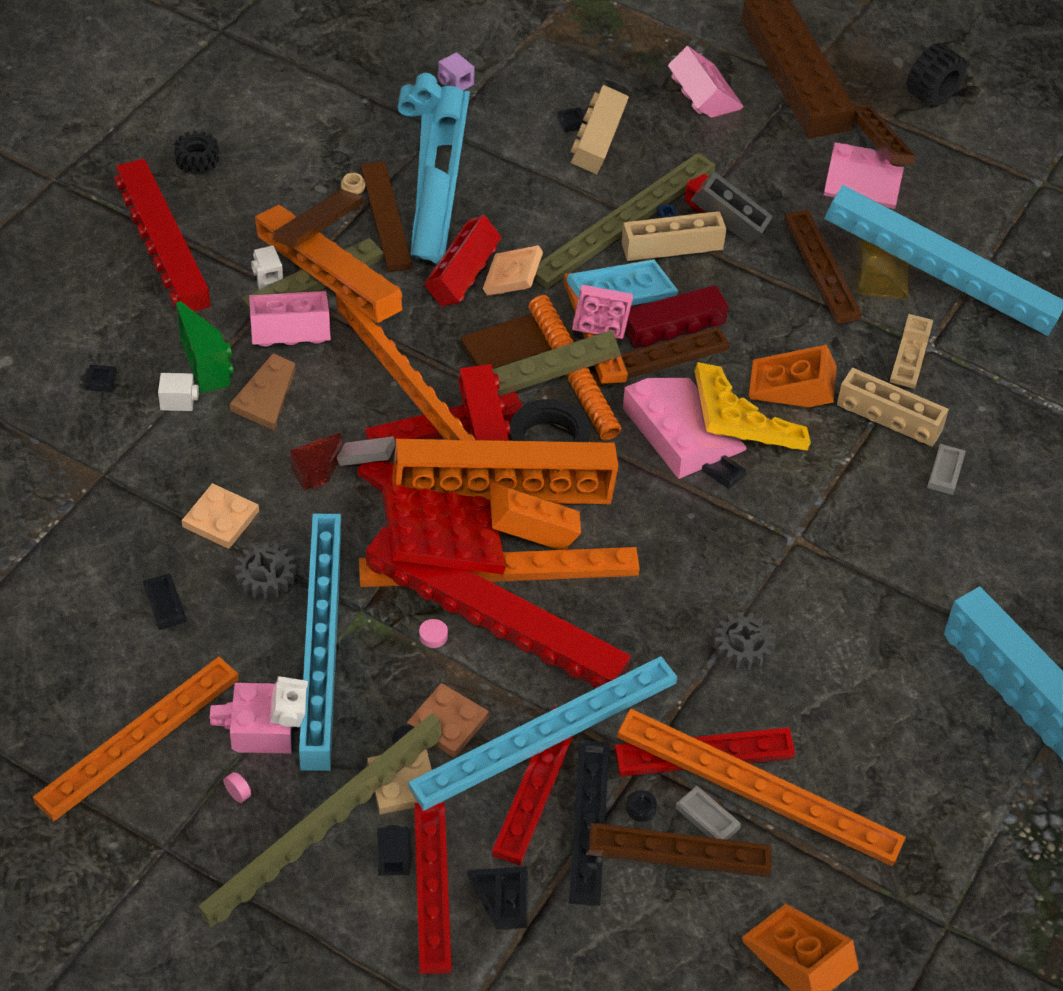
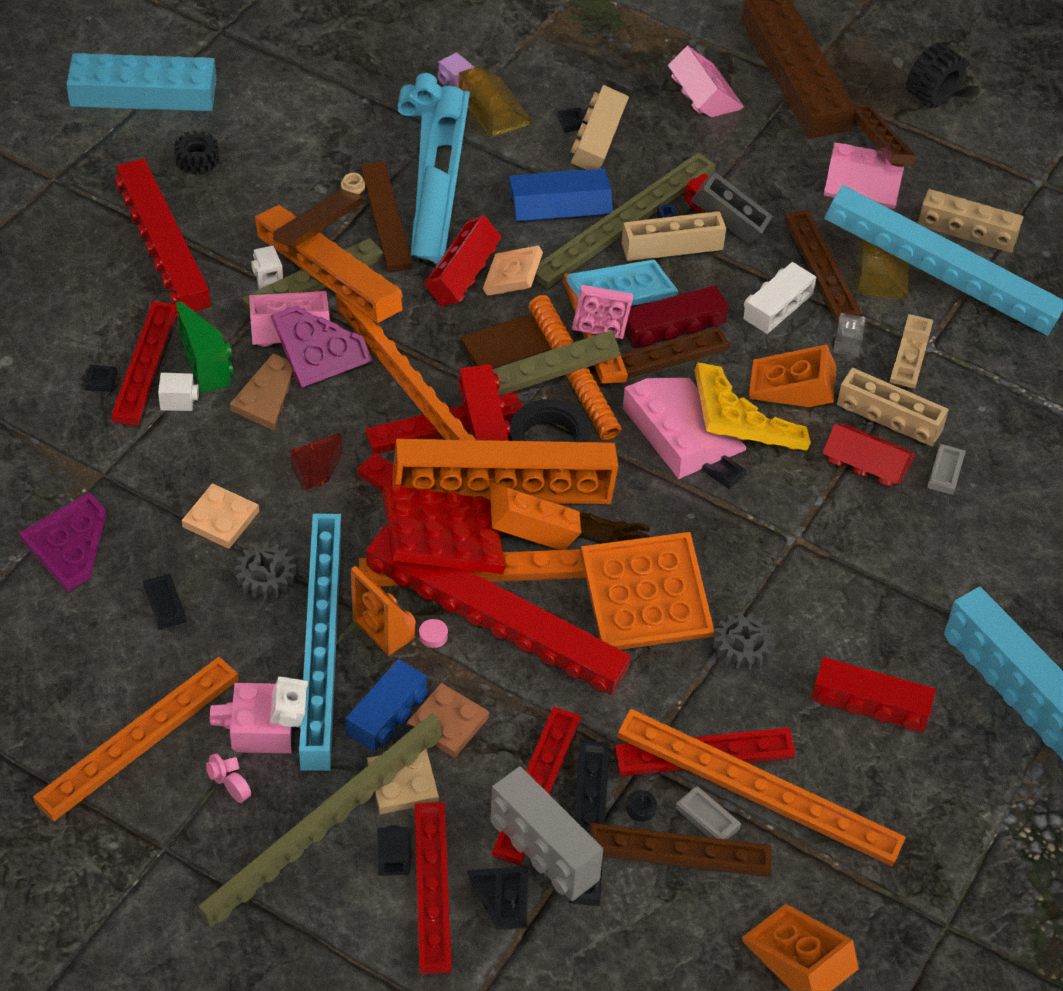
(68, 541): none -> magenta plate
(141, 82): none -> medium azure brick
(144, 364): none -> red plate
(218, 768): none -> bright pink plate
(317, 346): none -> magenta plate
(366, 451): light grey tile -> none
(380, 614): none -> orange slope
(387, 705): none -> blue brick
(492, 101): none -> clear yellow slope
(541, 733): medium azure plate -> none
(545, 834): none -> light grey brick
(560, 195): none -> blue slope
(606, 531): none -> dark brown arm
(647, 591): none -> orange plate
(779, 297): none -> white brick
(849, 334): none -> clear brick
(868, 454): none -> red slope
(873, 694): none -> red brick
(969, 219): none -> tan brick

